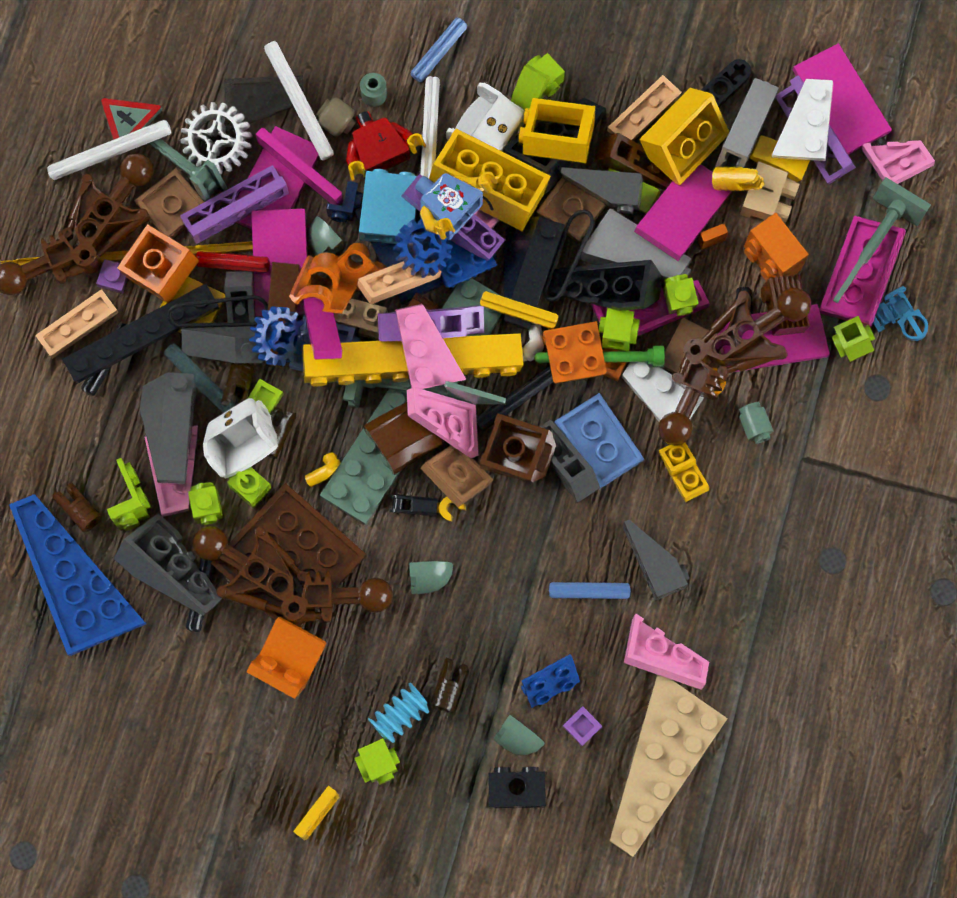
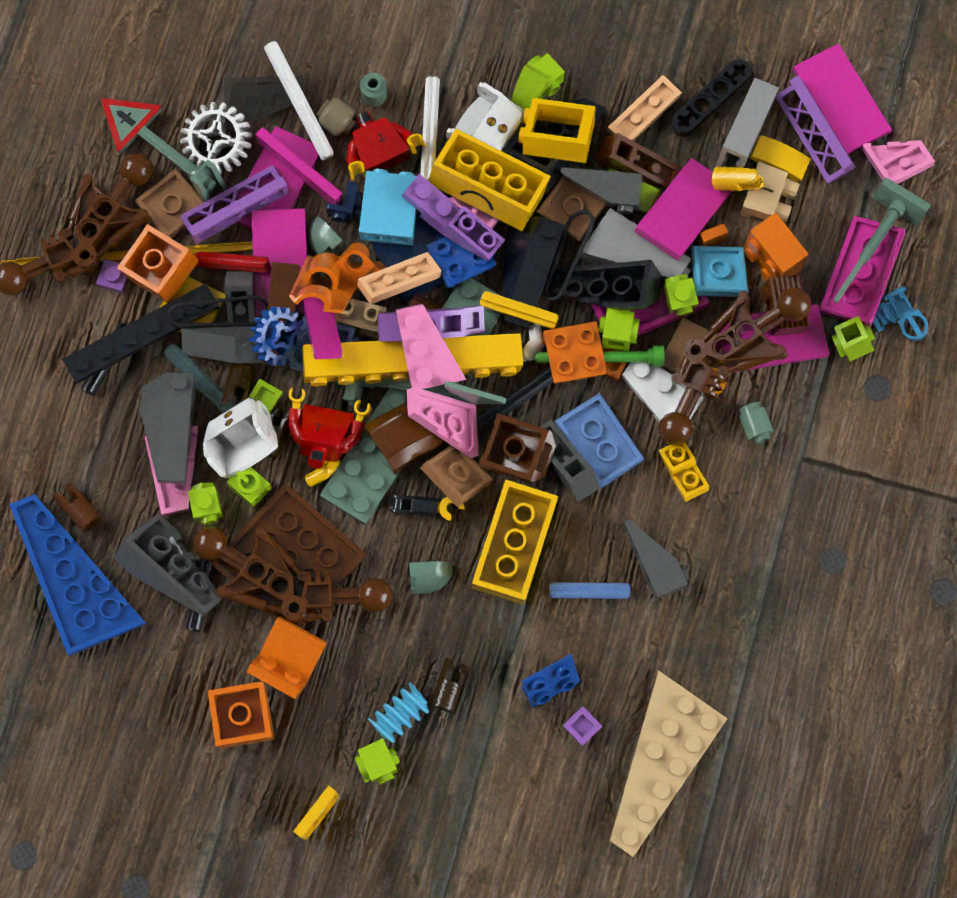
(76, 324): light nougat plate -> none
(109, 150): white axle -> none
(131, 512): lime bracket -> none
(240, 715): none -> orange brick
(324, 431): none -> red torso
(414, 253): blue gear -> none
(438, 49): medium blue axle -> none
(451, 201): torso -> none
(514, 542): none -> yellow brick
(518, 738): sand green brick -> none
(532, 796): black brick -> none
(657, 654): bright pink wing -> none
(685, 135): yellow slope -> none
(718, 270): none -> medium azure tile
(808, 123): white wing -> none

